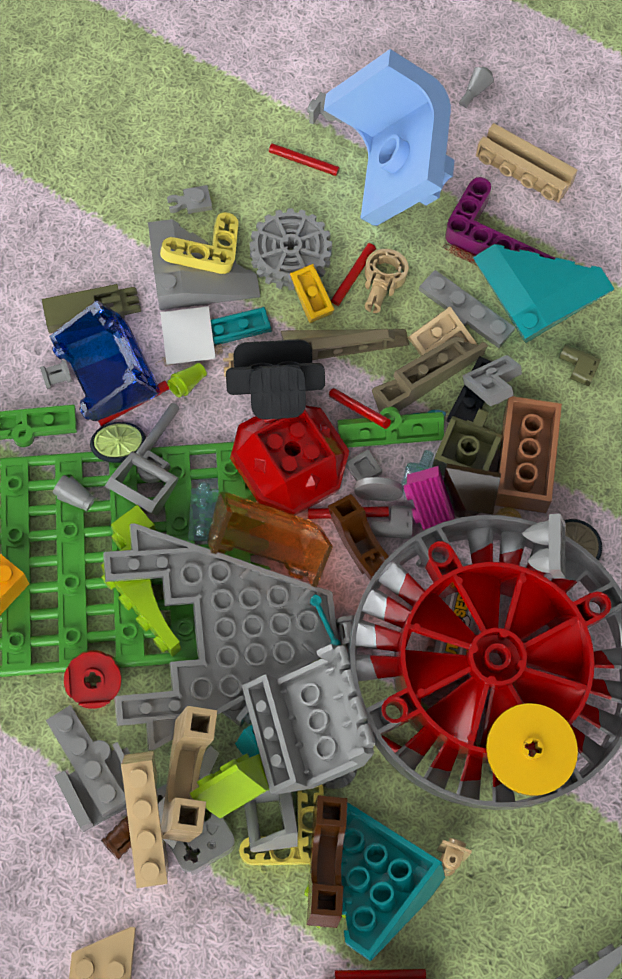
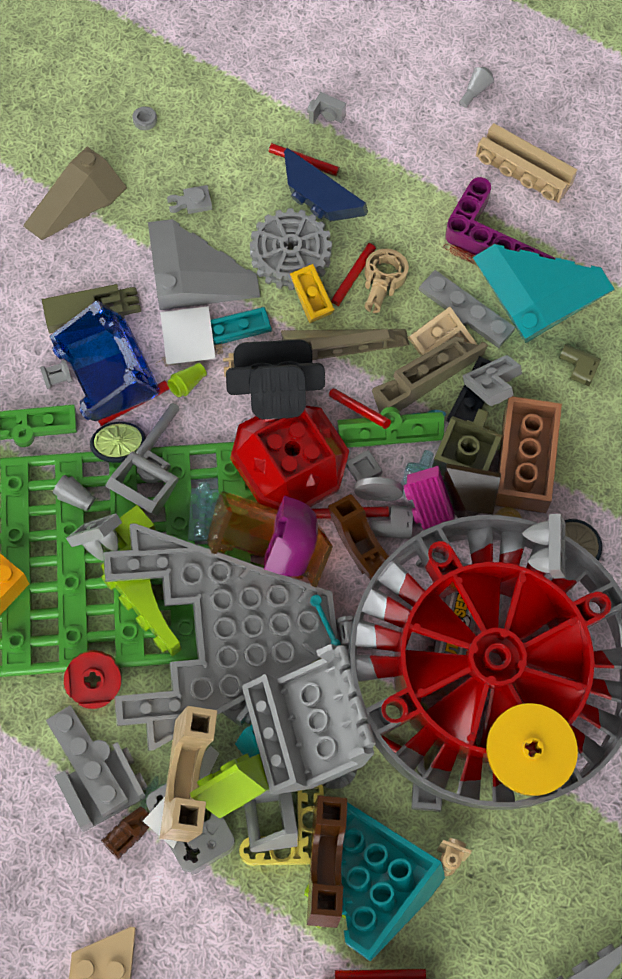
(80, 190): none -> dark tan wedge
(95, 534): none -> light grey tile
(144, 118): none -> light grey tile
(144, 820): tan arch -> none
(216, 251): light yellow beam -> none
(293, 539): none -> magenta brick
(320, 192): none -> dark blue wedge
(405, 129): light blue piece -> none
(422, 799): none -> light grey plate

